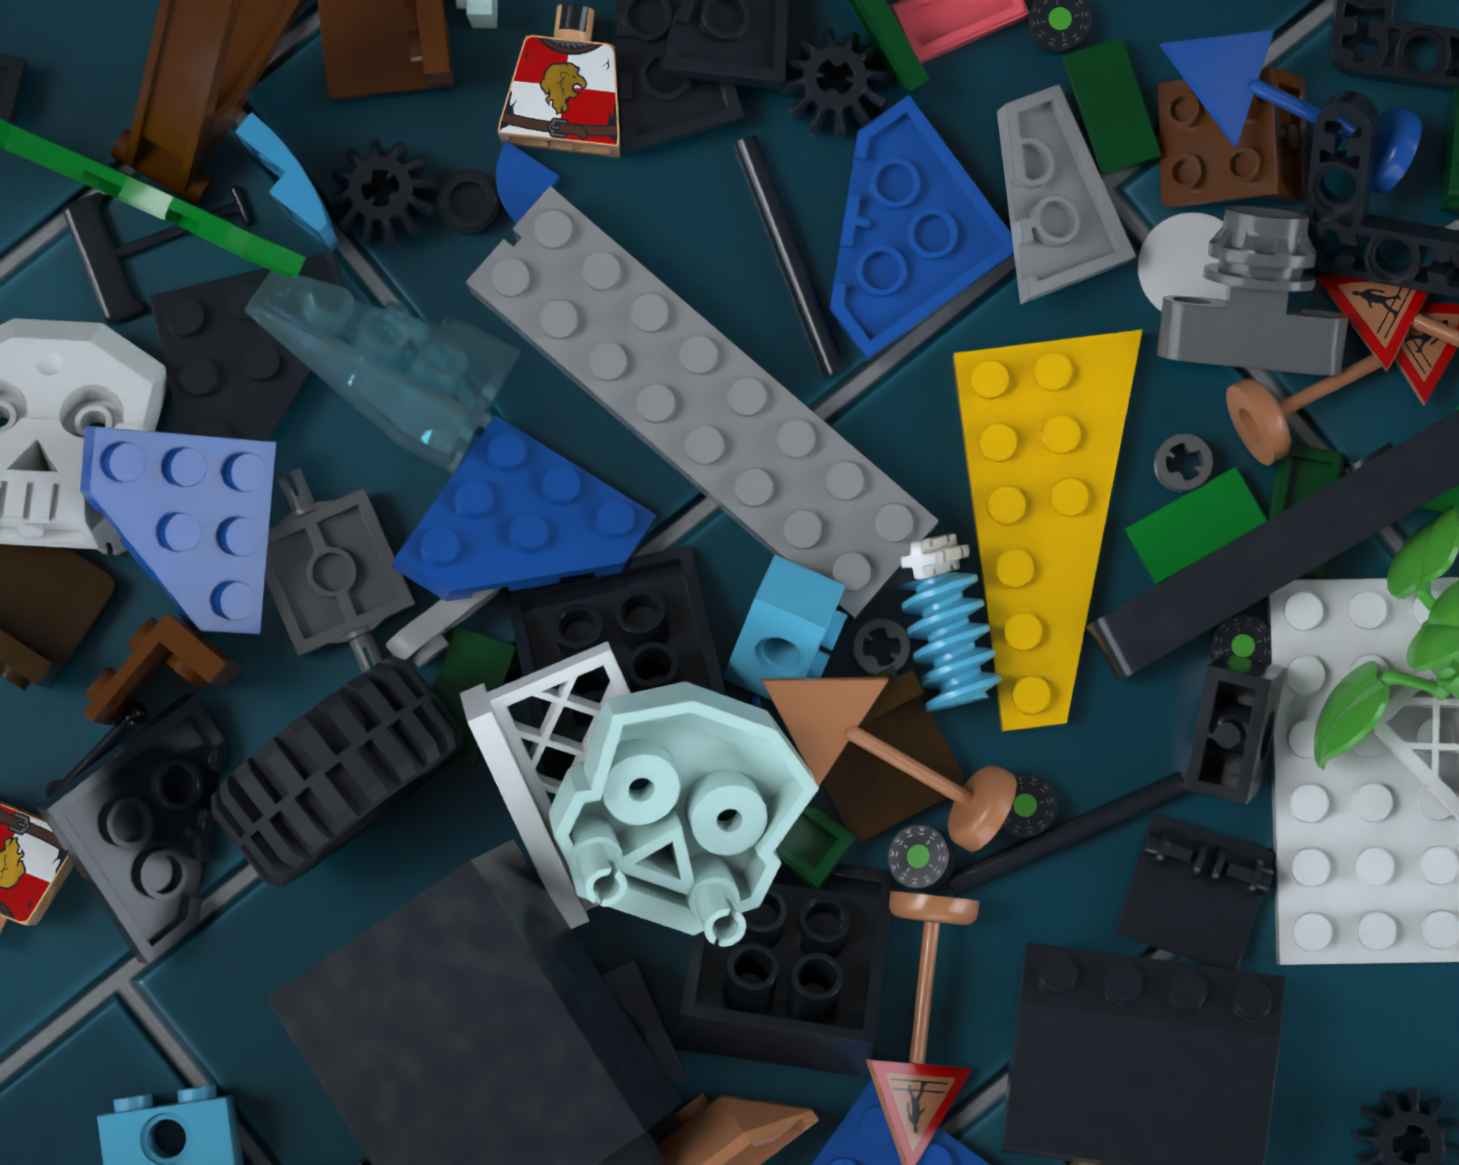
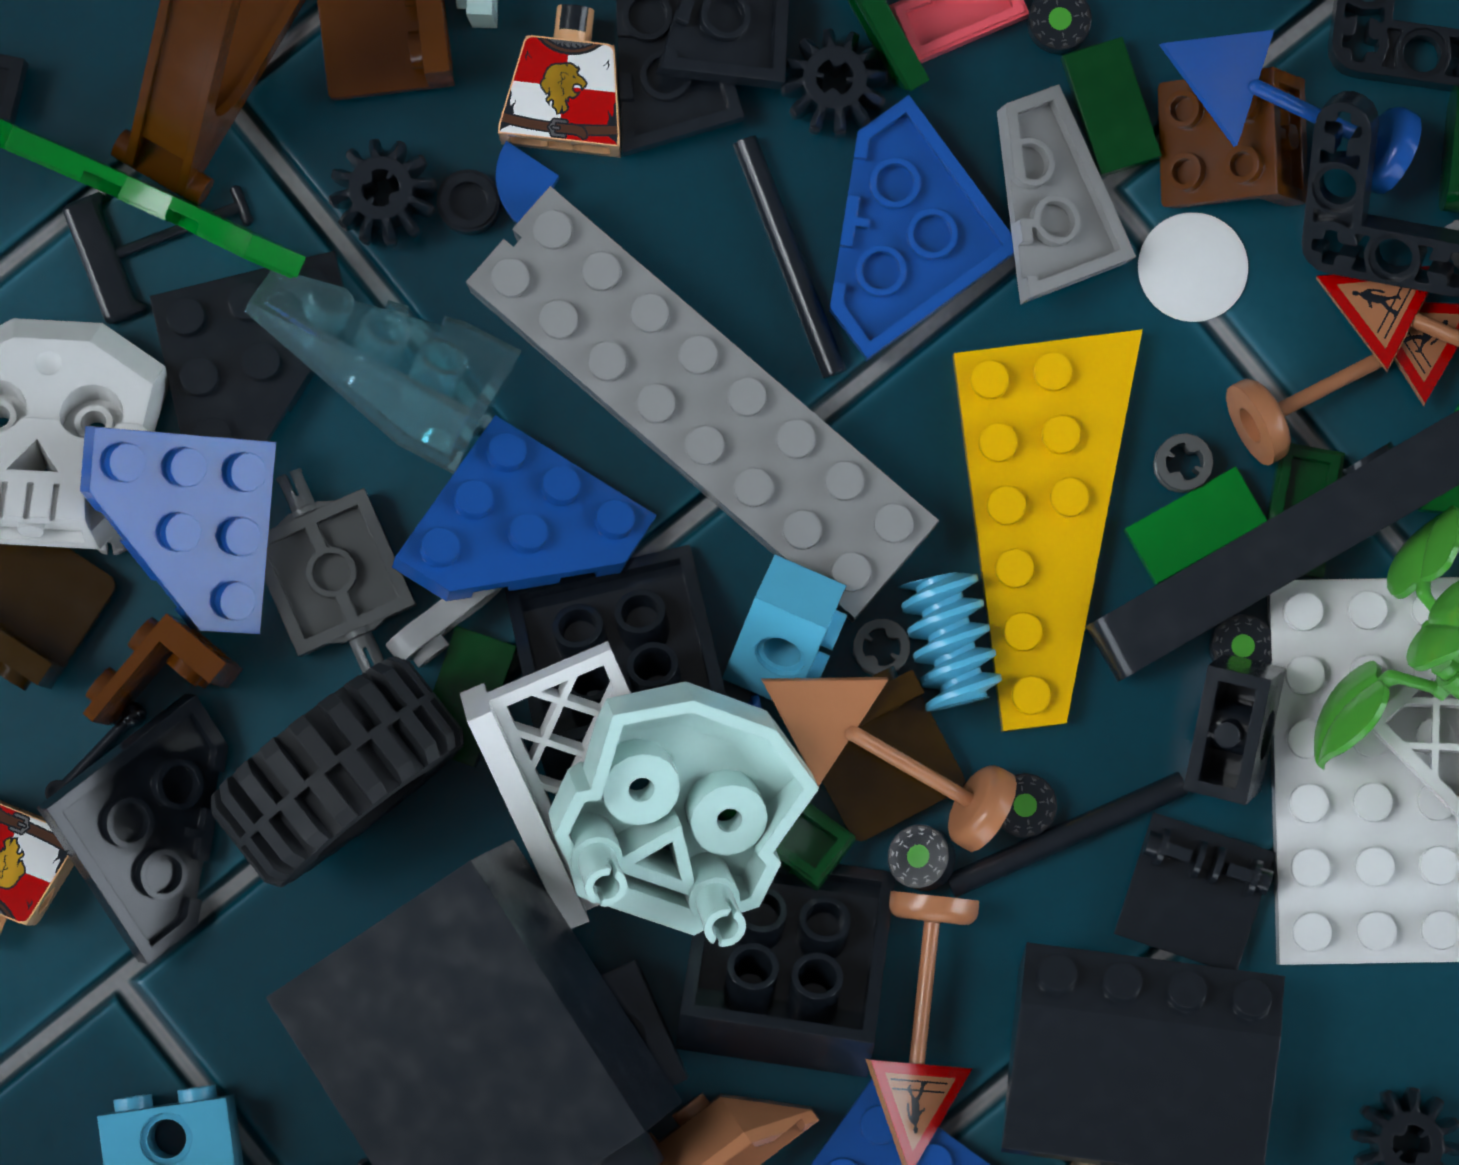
(294, 189): dark azure slope -> none
(935, 556): white axle -> none
(1254, 328): dark grey beam -> none

